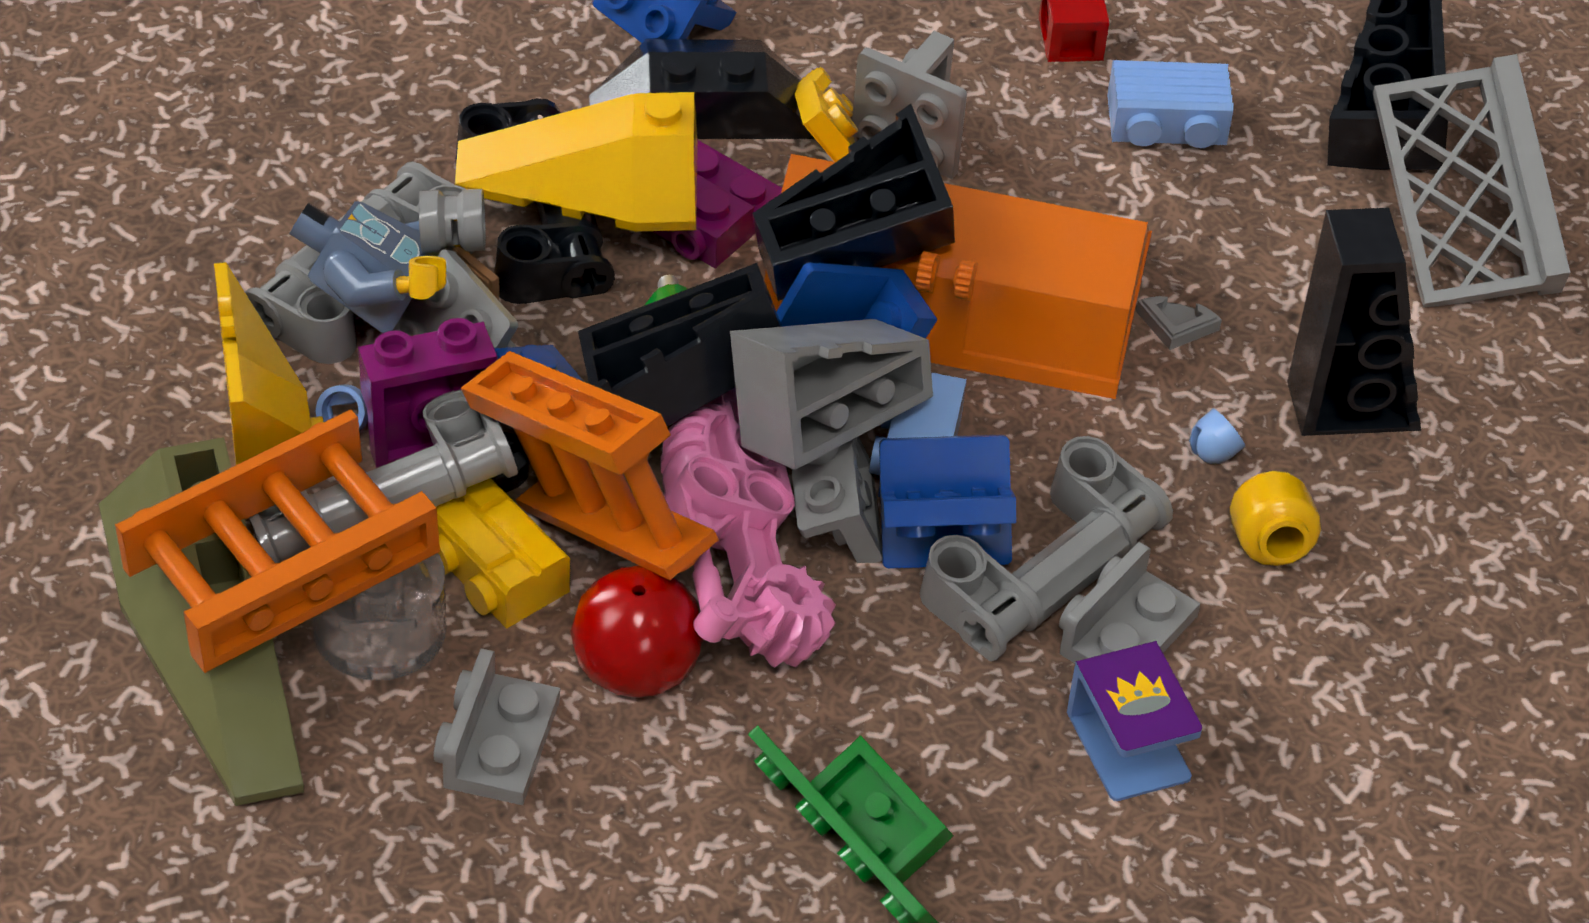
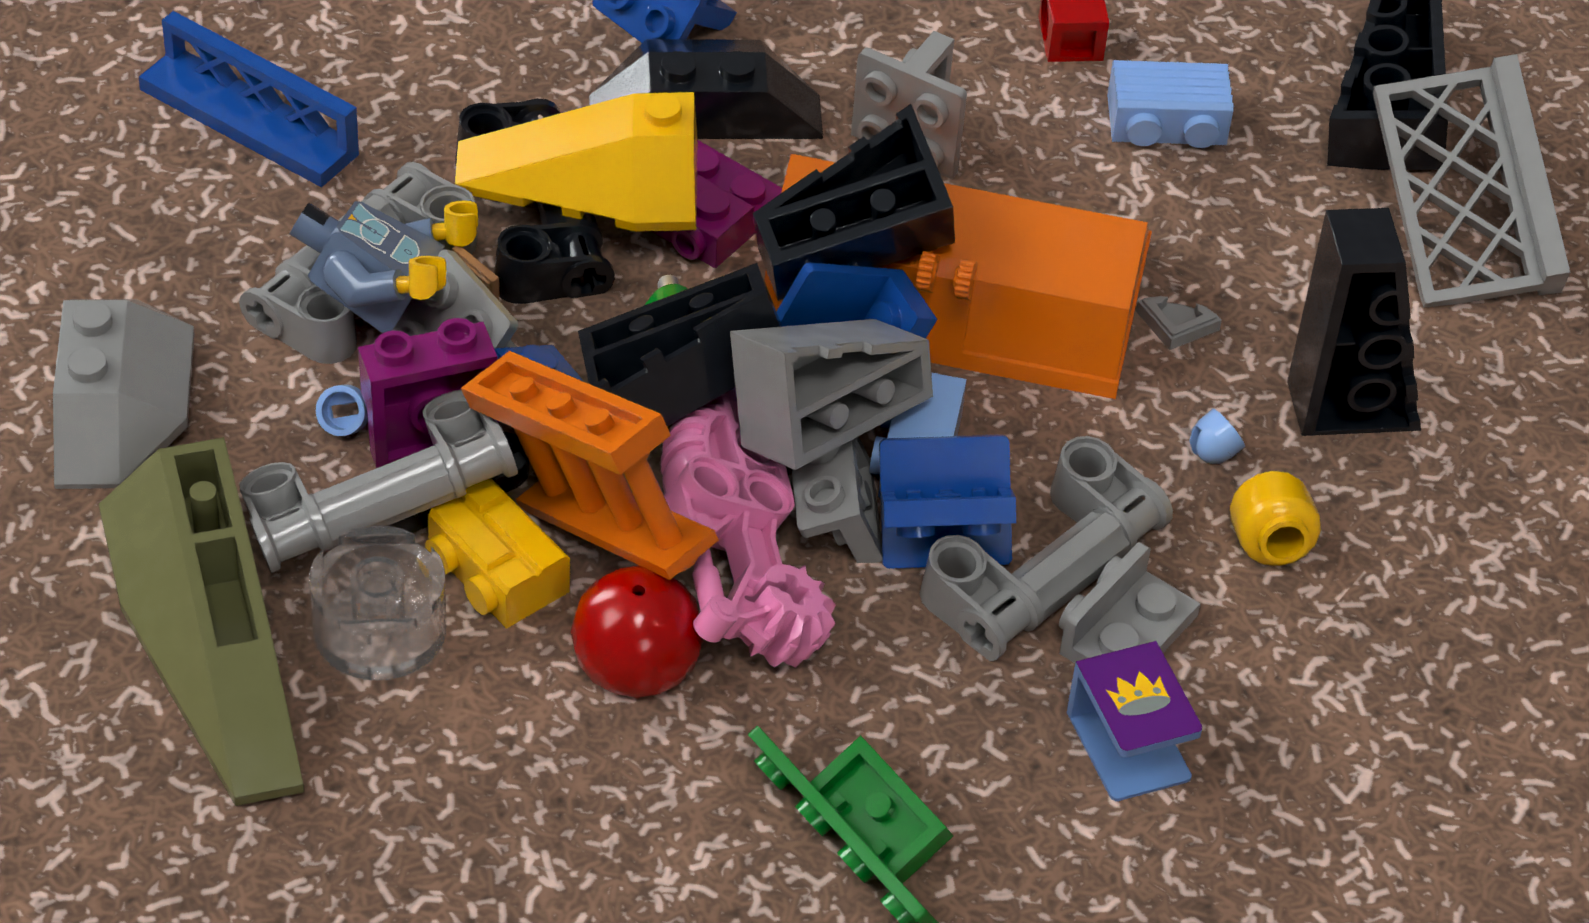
(117, 389): none -> light grey wedge
(252, 110): none -> blue fence
(262, 388): yellow wedge -> none
(302, 585): orange fence -> none
(438, 224): light grey wheel -> none
(495, 732): light grey bracket -> none
(826, 113): yellow hinge -> none

